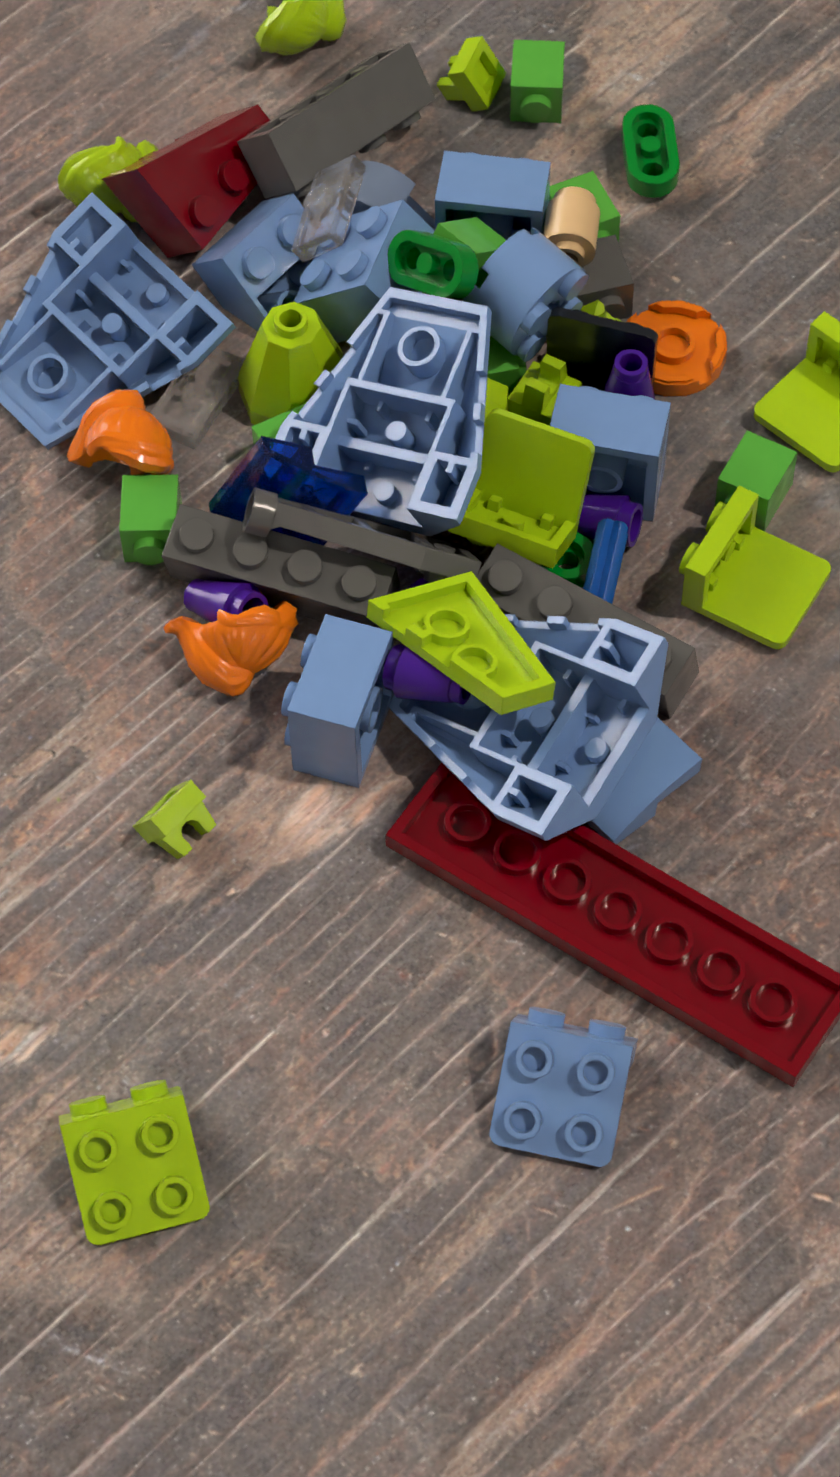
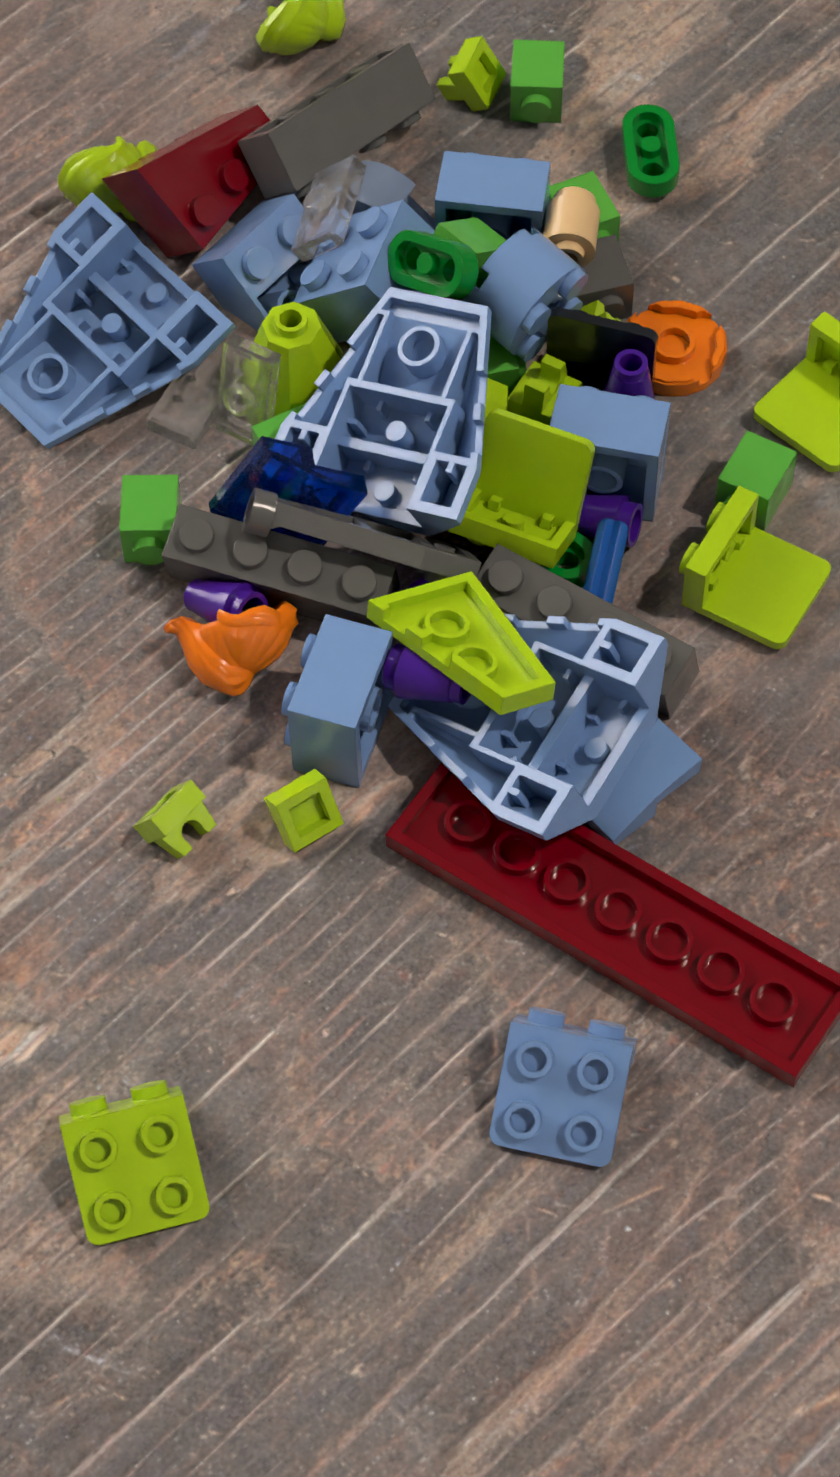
(122, 432): orange hair -> none
(246, 387): none -> clear plate
(304, 810): none -> lime tile

